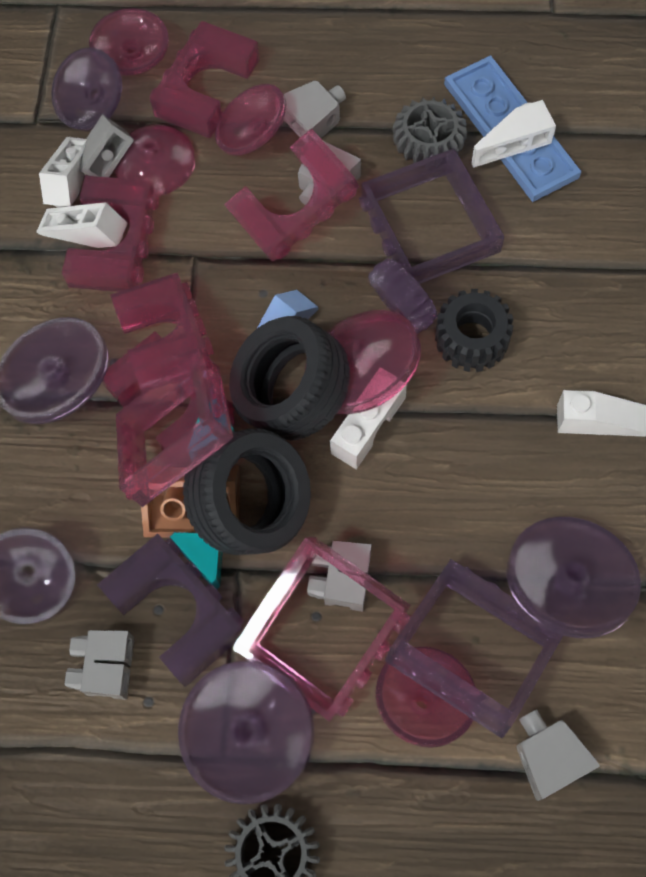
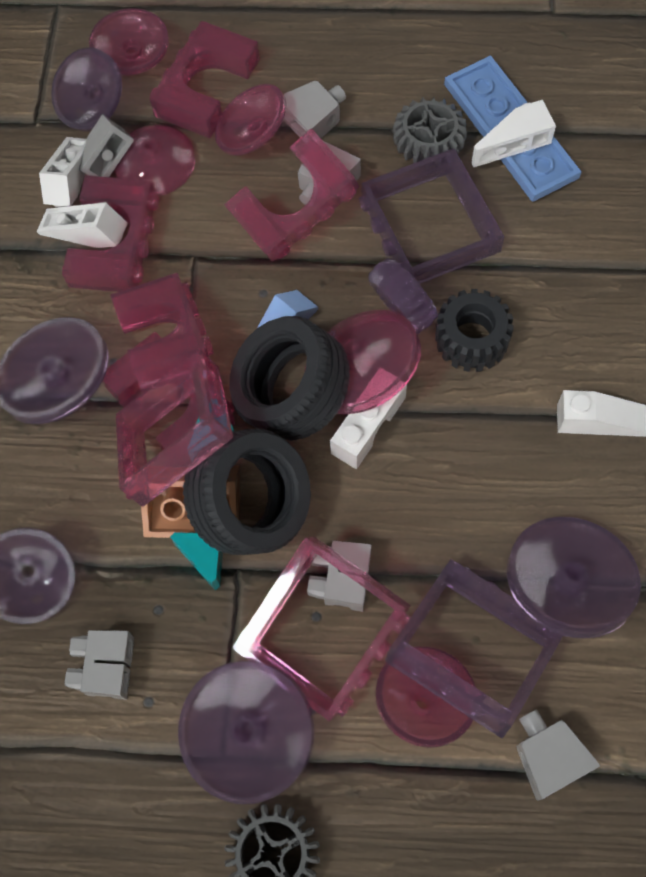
(159, 566): clear purple arch -> none

